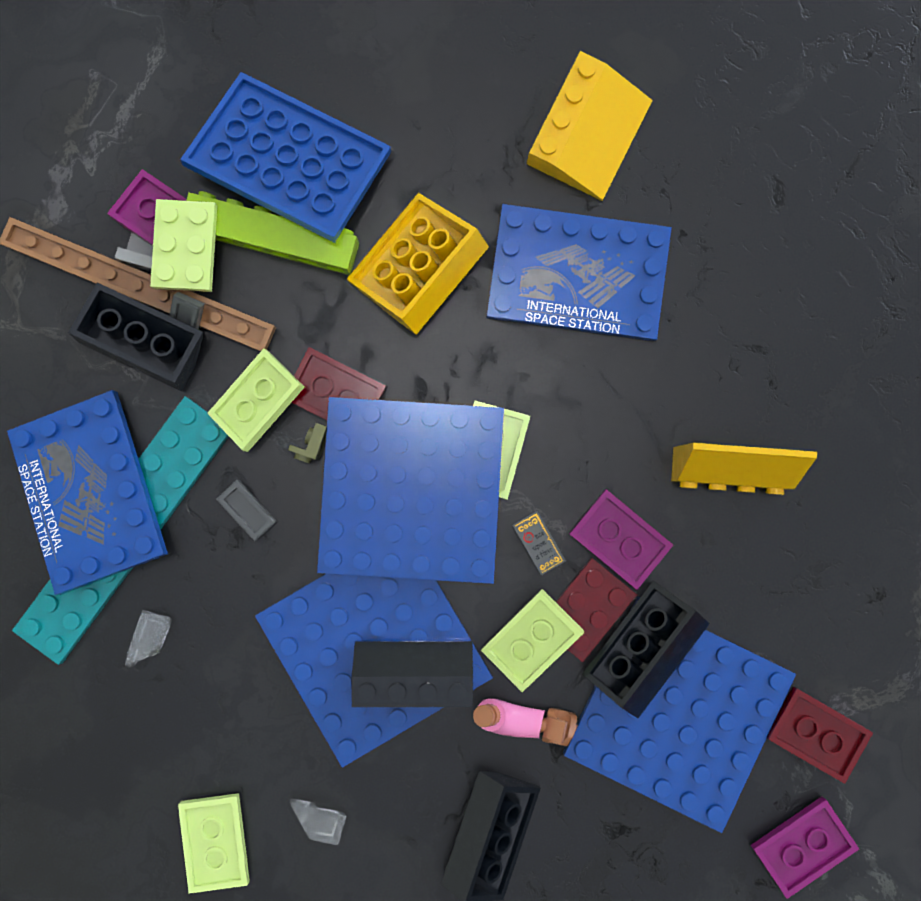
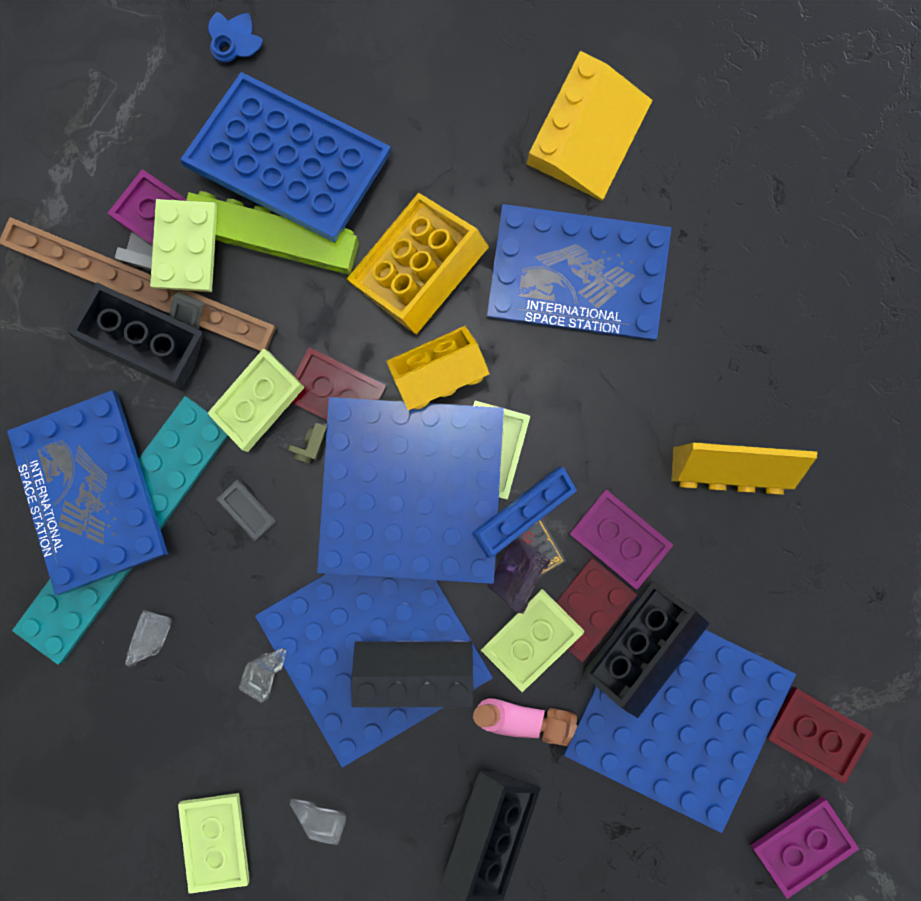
(235, 34): none -> blue plate
(260, 673): none -> clear slope
(438, 368): none -> yellow brick
(518, 574): none -> clear purple plate
(524, 512): none -> blue tile

